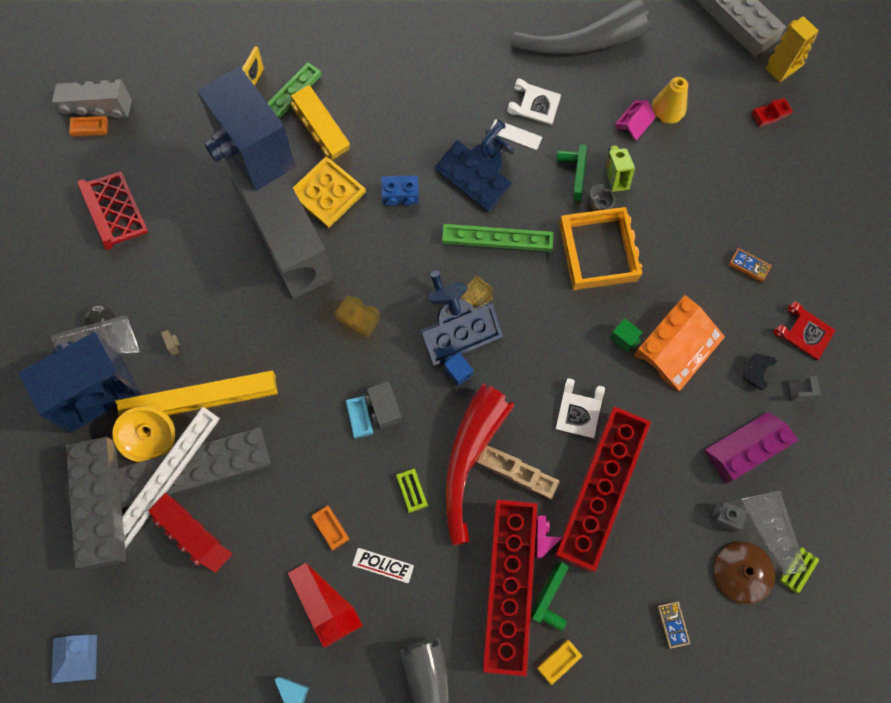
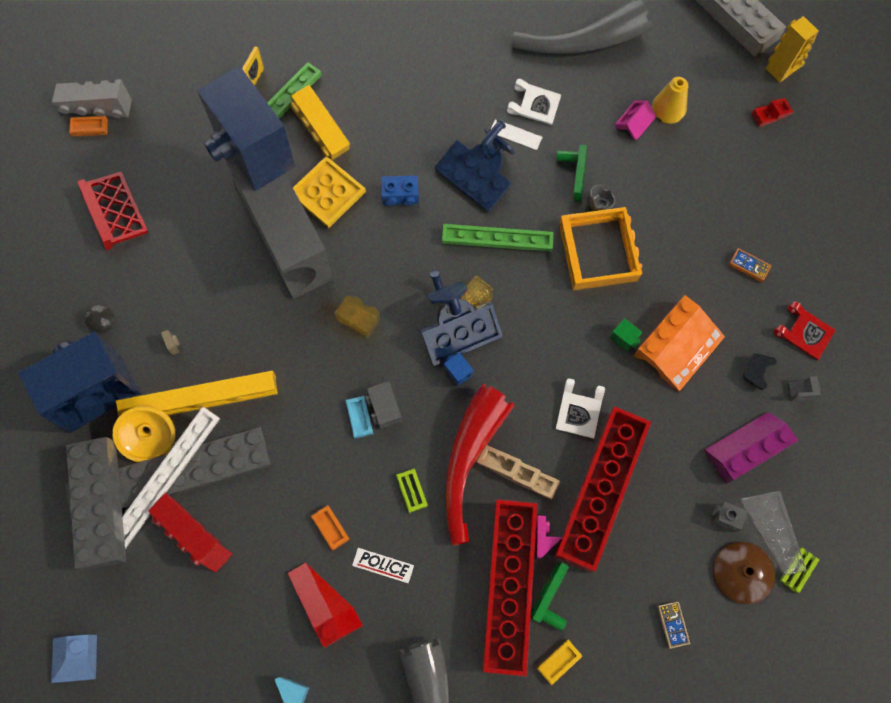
(115, 332): clear wing -> none
(619, 169): lime torso -> none

